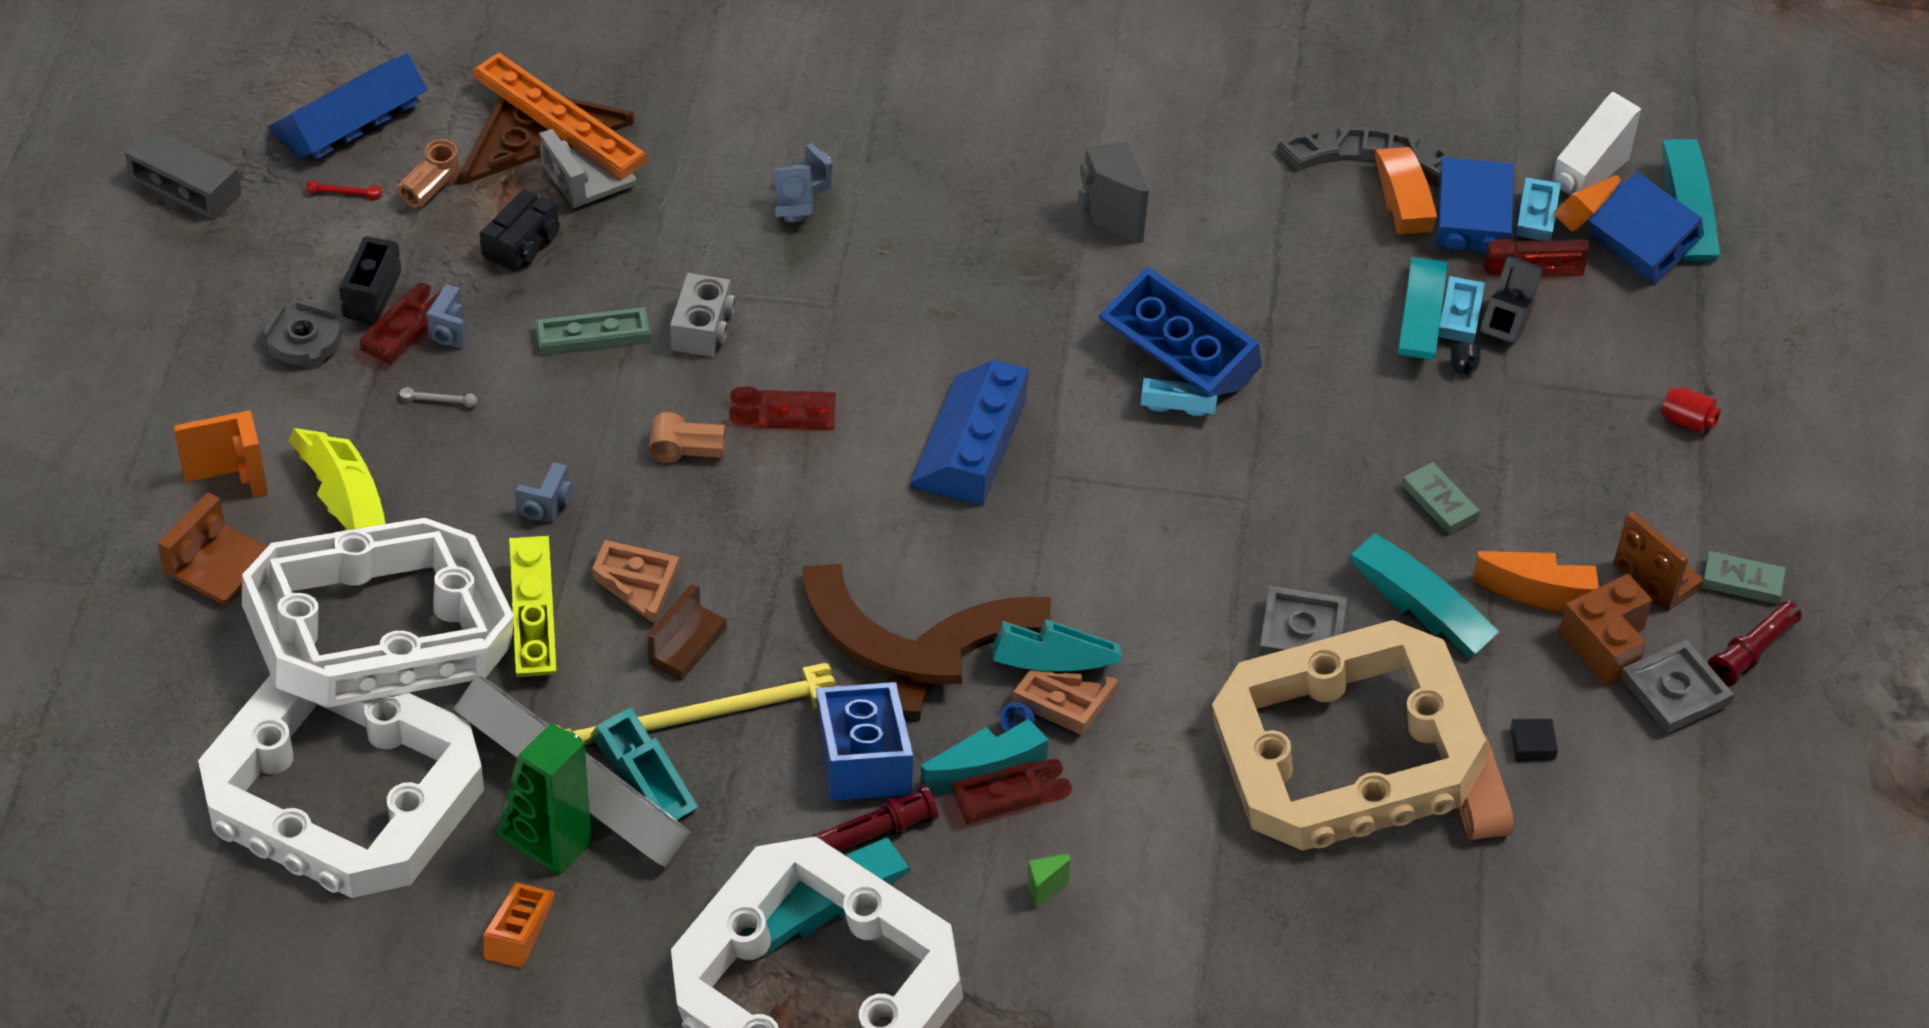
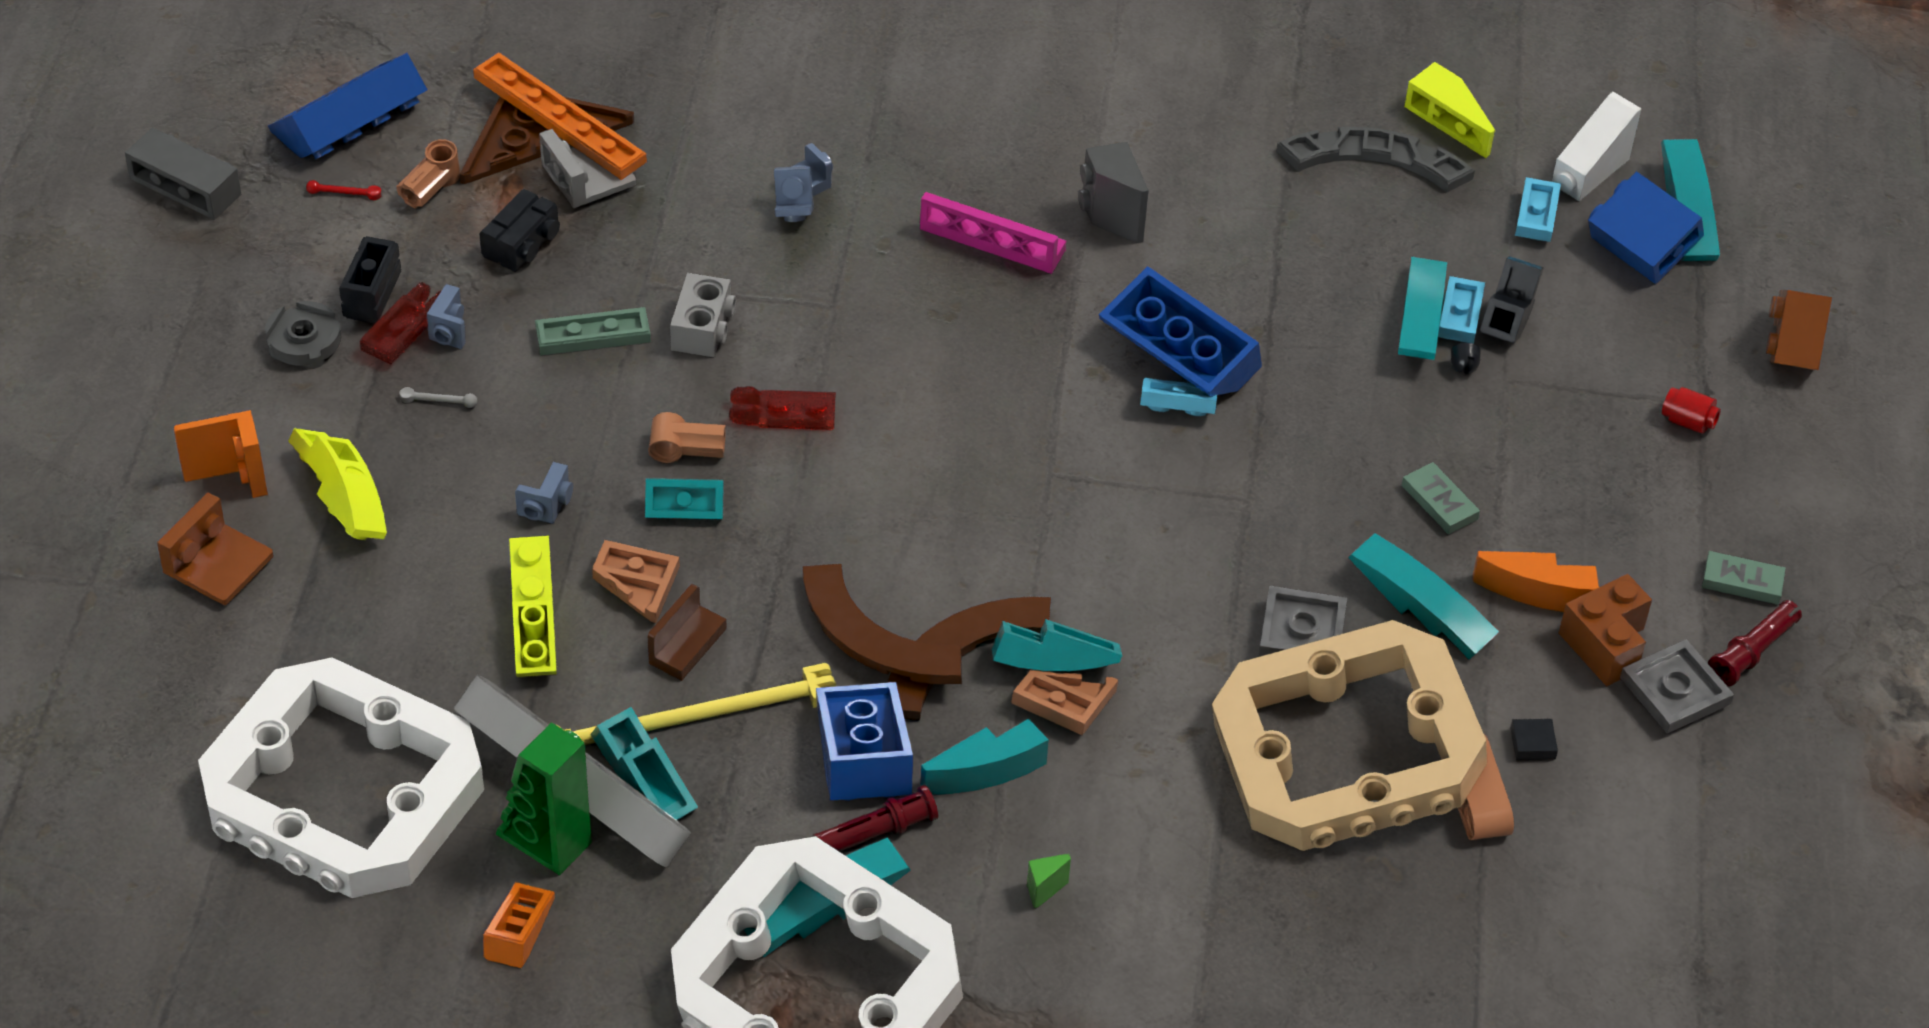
(402, 663): white panel -> none
(684, 498): none -> teal plate
(972, 432): blue slope -> none
(990, 233): none -> dark pink fence
(1010, 789): clear red hinge -> none
(1015, 708): blue hinge -> none
(1405, 190): orange slope -> none
(1450, 106): none -> neon yellow slope
(1473, 203): blue brick -> none
(1556, 257): clear red hinge -> none
(1585, 203): orange slope -> none
(1655, 563): dark orange bracket -> none
(1800, 328): none -> dark orange brick

